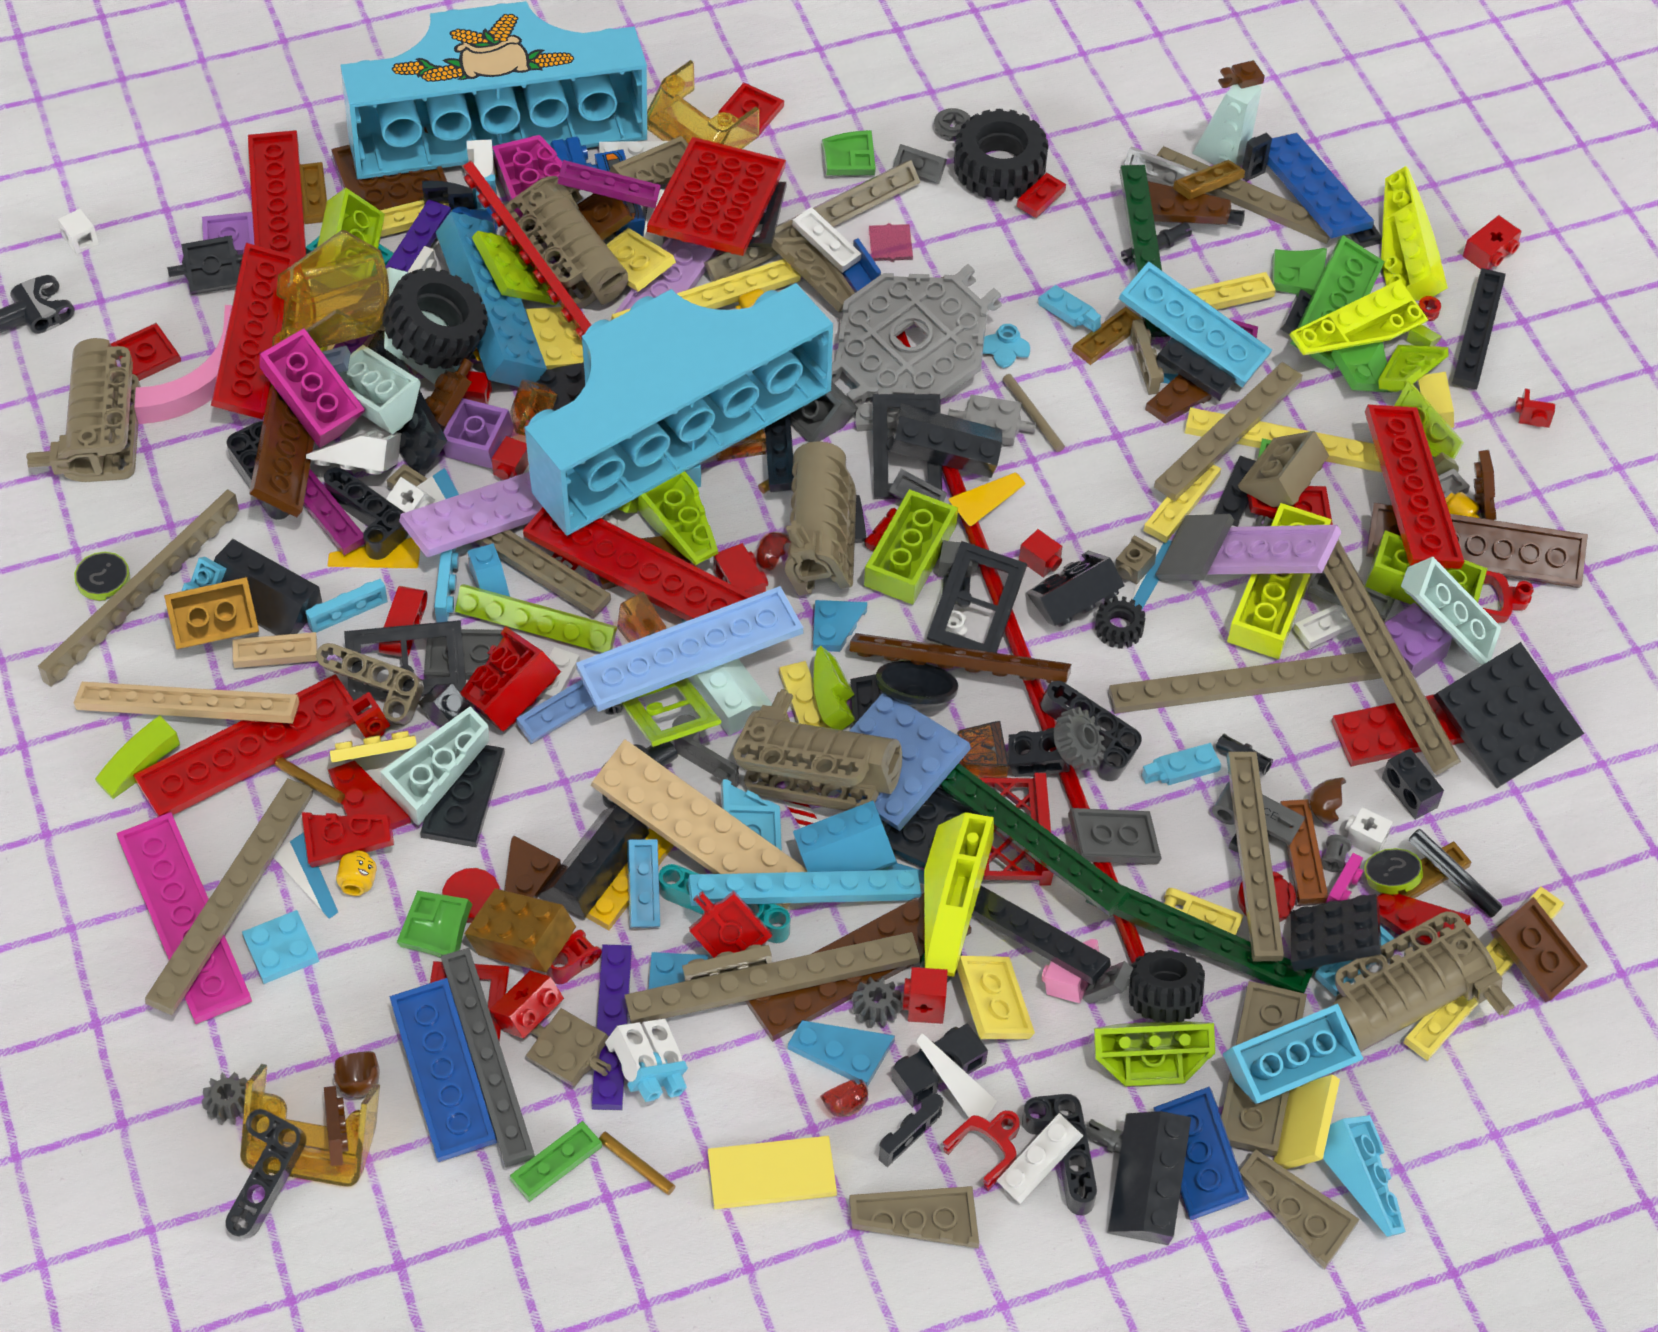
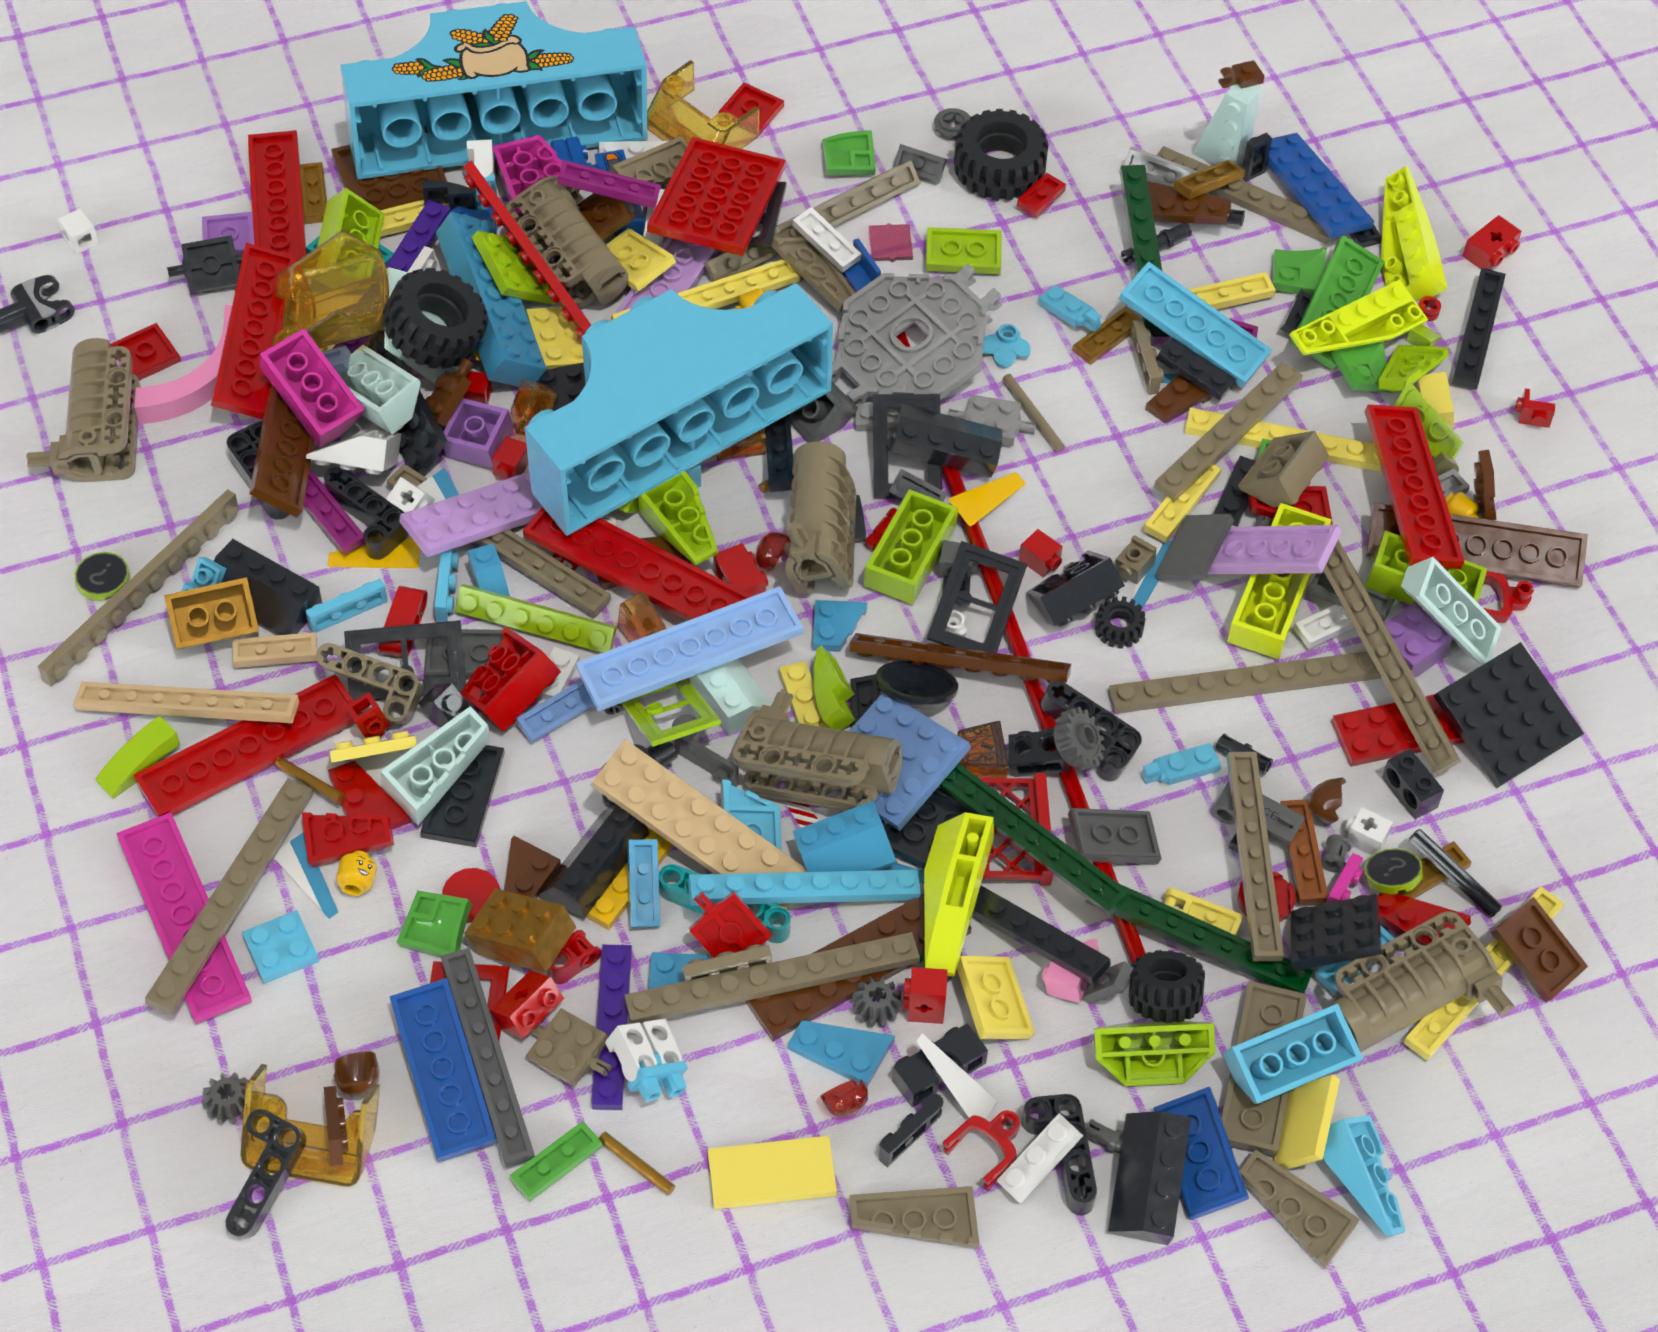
(955, 247): none -> lime plate

